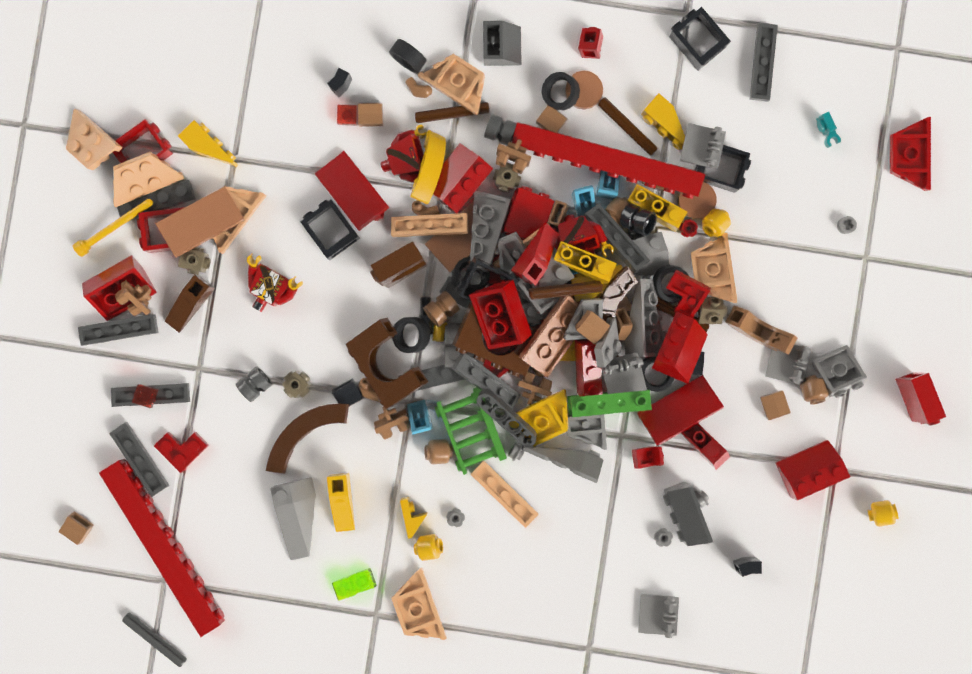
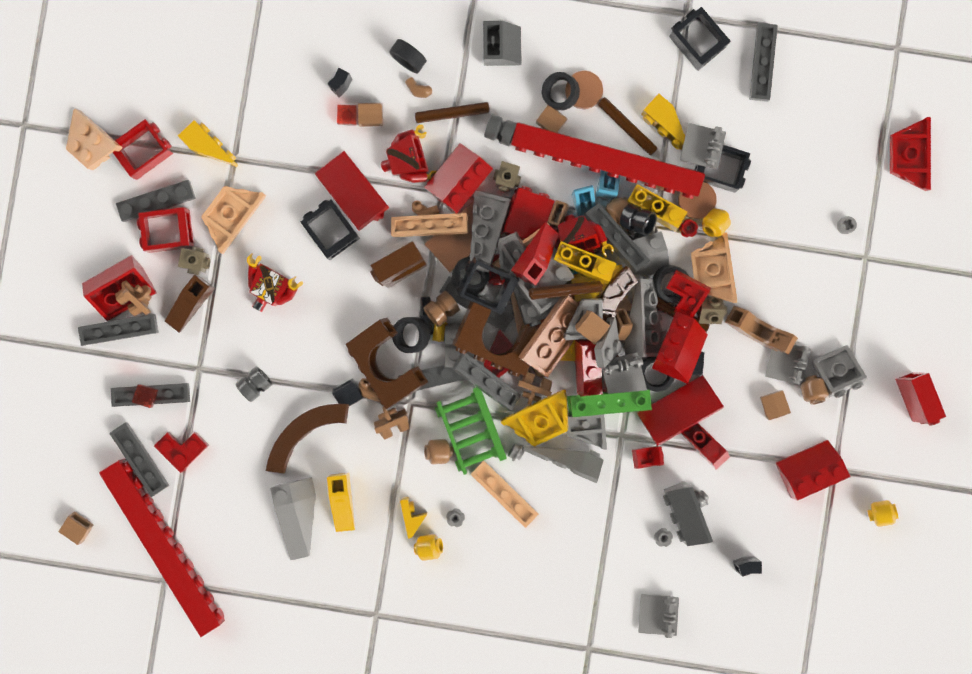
(83, 247): yellow piece -> none
(141, 176): light nougat wing -> none
(154, 639): dark grey axle -> none
(200, 222): nougat tile -> none
(303, 384): dark tan brick -> none
(354, 584): clear neon green slope -> none
(417, 608): light nougat wing -> none
(419, 417): medium azure slope -> none
(430, 167): yellow slope -> none
(457, 81): light nougat wing -> none
(501, 315): red slope -> none
(503, 420): dark grey beam -> none
(514, 153): medium nougat hips -> none
(590, 42): red brick -> none
(827, 126): teal plate -> none

